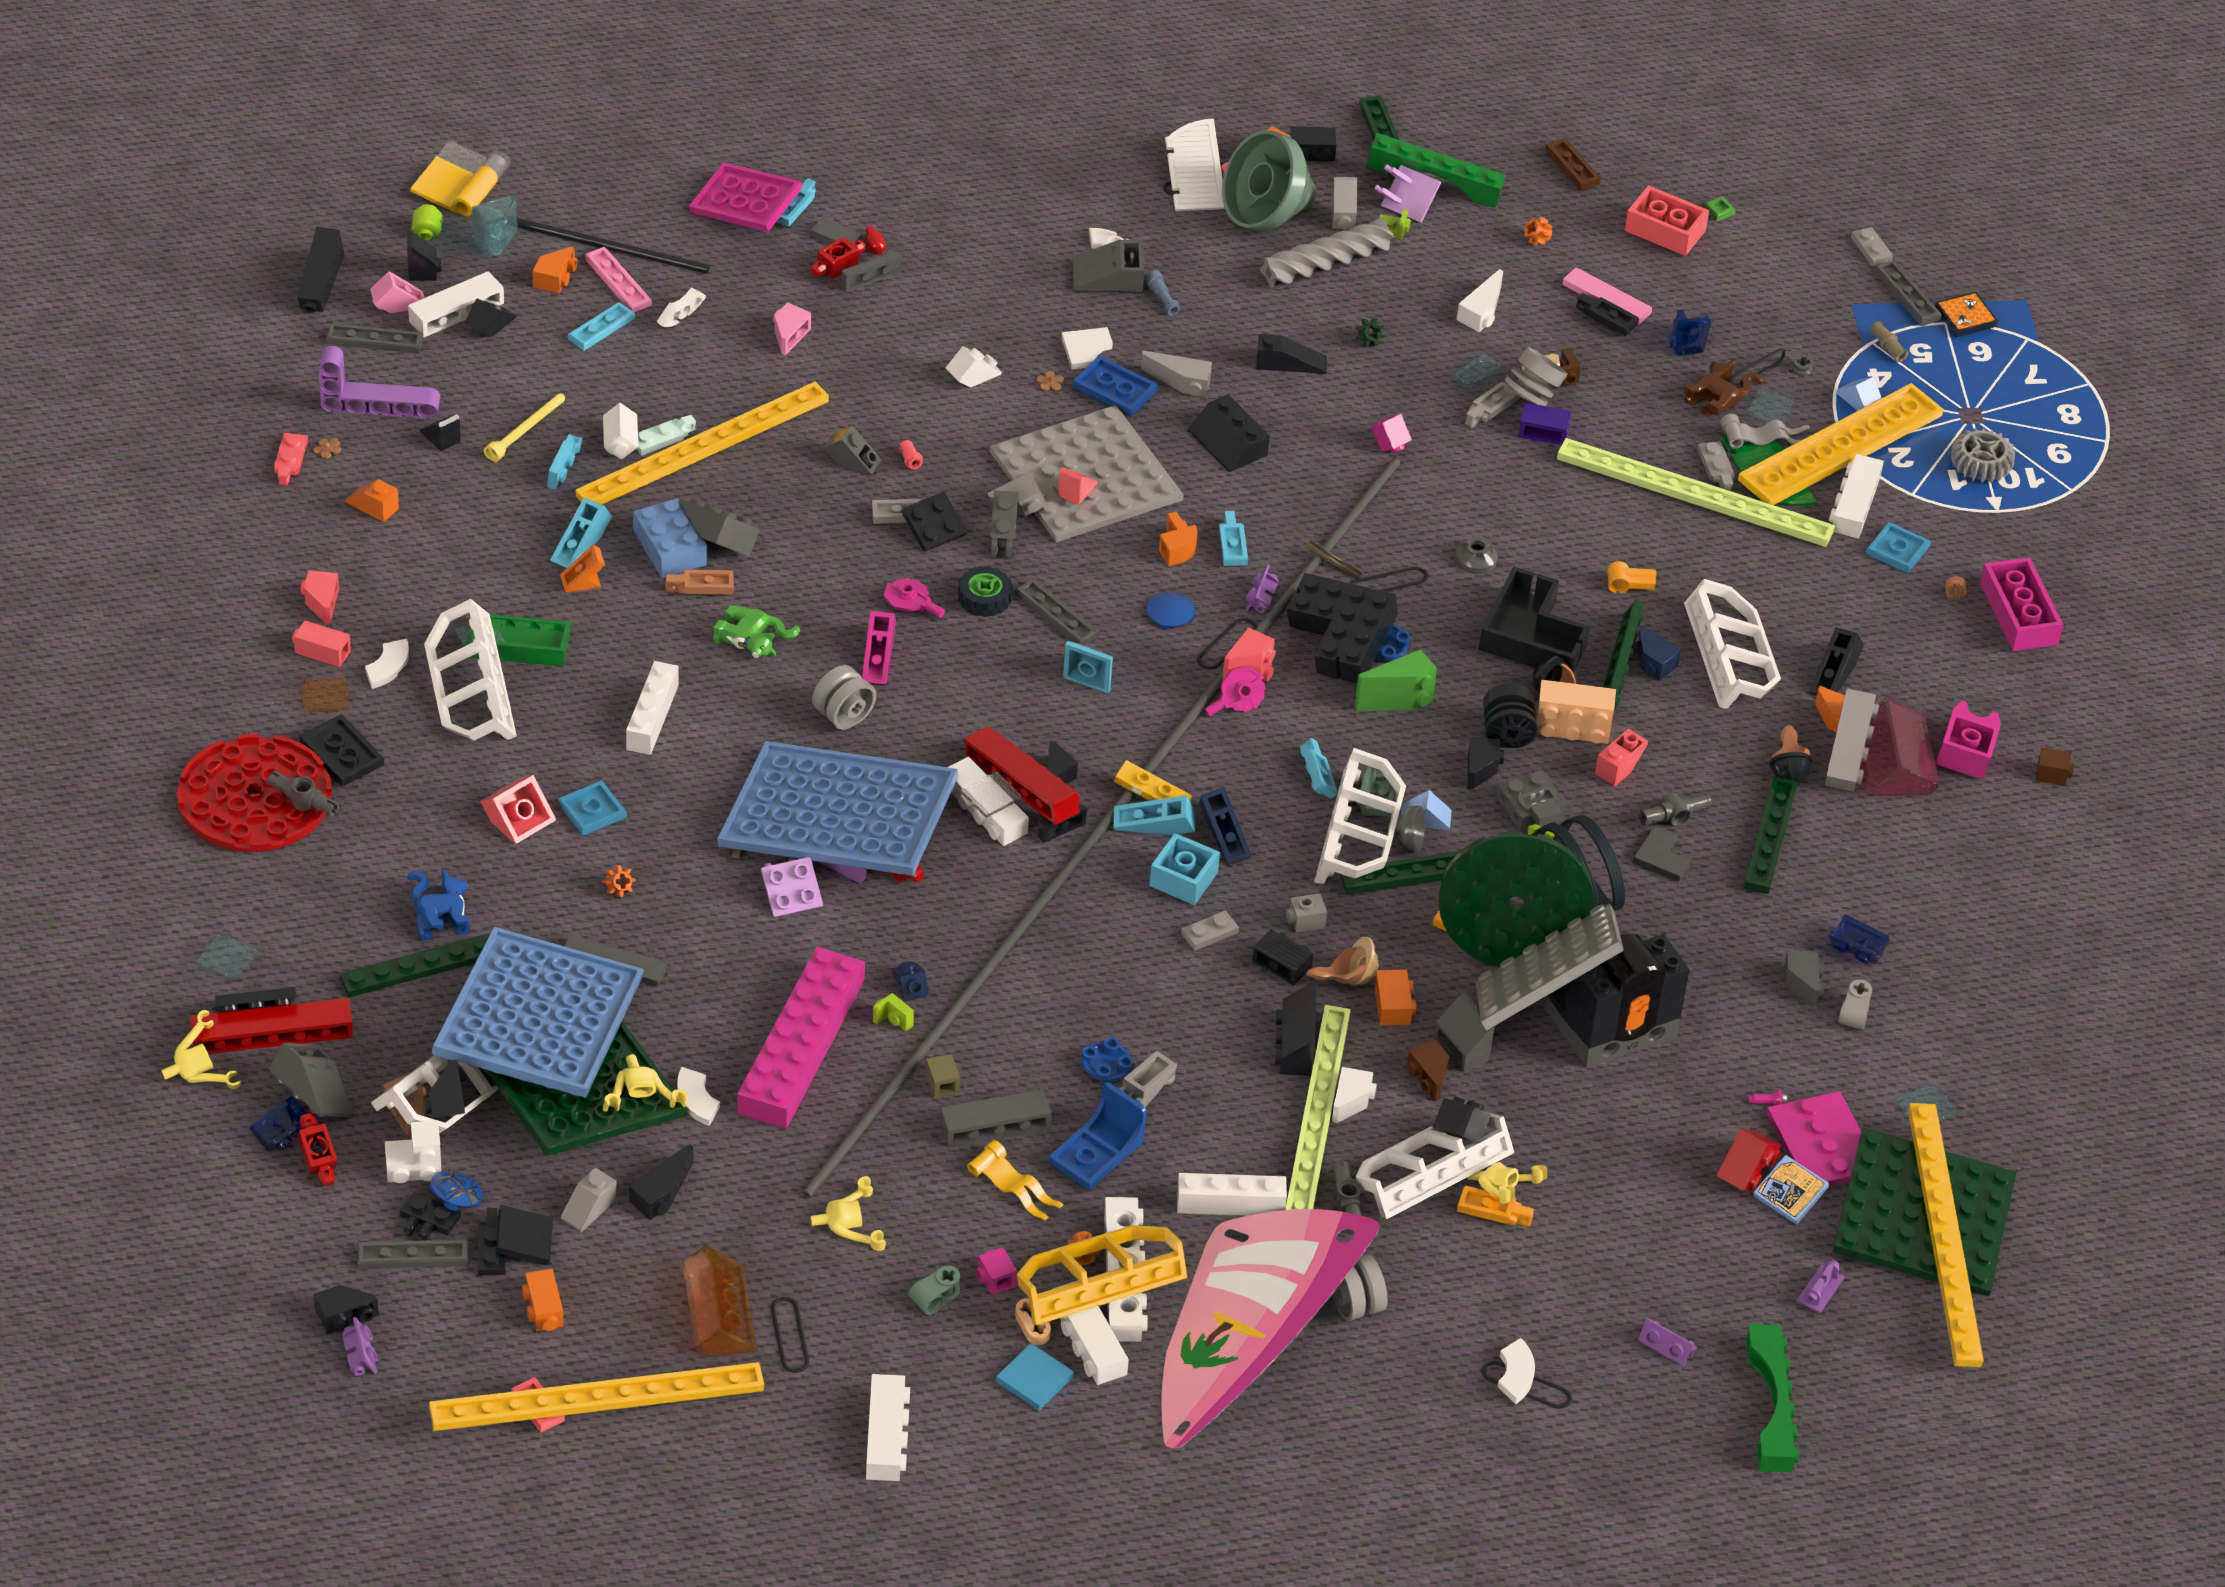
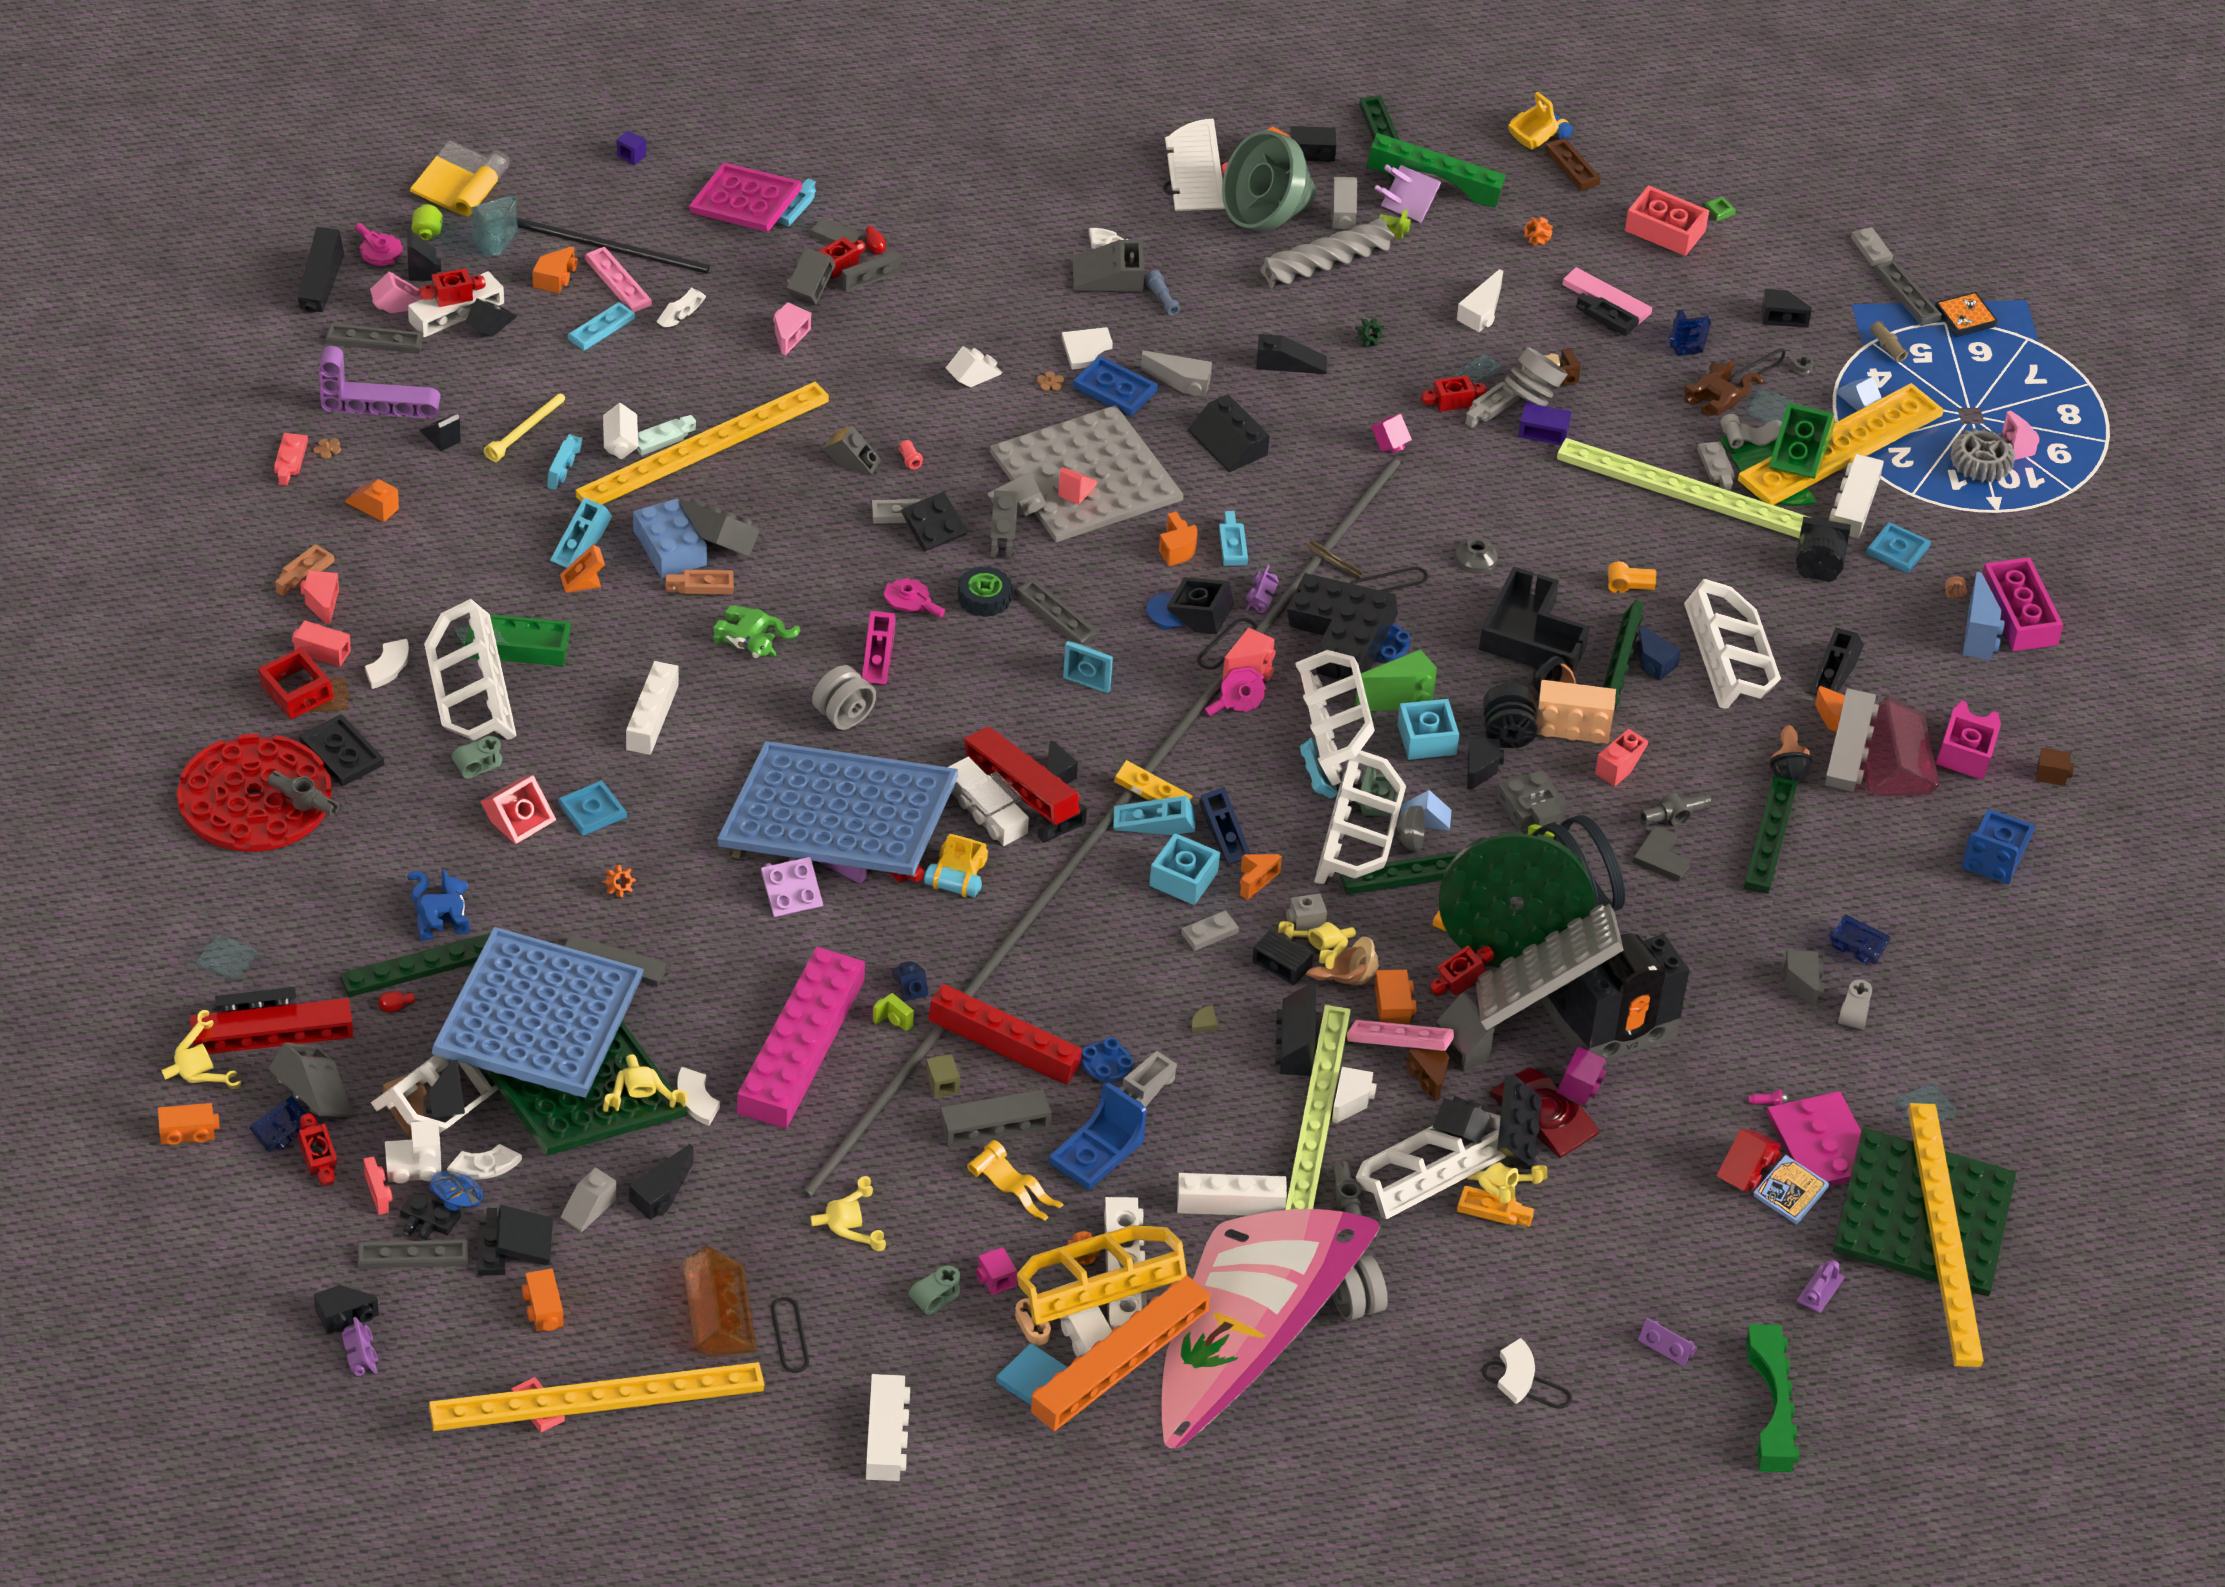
(187, 1123): none -> orange brick
(292, 574): none -> nougat hinge
(295, 702): none -> red window
(375, 1178): none -> coral plate
(377, 248): none -> dark pink piece
(394, 1001): none -> red cylinder
(452, 287): none -> red piece
(476, 758): none -> sand green piece
(485, 1164): none -> white tile
(631, 147): none -> dark purple plate
(810, 275): none -> dark grey brick
(958, 866): none -> yellow piece
(1004, 1034): none -> red brick
(1119, 1353): none -> orange brick
(1202, 604): none -> black slope
(1204, 1020): none -> olive tile
(1258, 871): none -> orange slope
(1322, 723): none -> white plate
(1322, 938): none -> light yellow piece
(1400, 1035): none -> bright pink tile
(1428, 729): none -> medium azure brick
(1453, 393): none -> red piece
(1462, 960): none -> red piece
(1519, 1122): none -> black plate
(1538, 124): none -> yellow piece
(1561, 1121): none -> dark red slope
(1582, 1076): none -> magenta brick
(1784, 309): none -> black slope
(1802, 440): none -> green slope
(1822, 548): none -> black piece
(1982, 622): none -> medium blue slope
(1997, 846): none -> blue bracket
(2020, 435): none -> bright pink slope

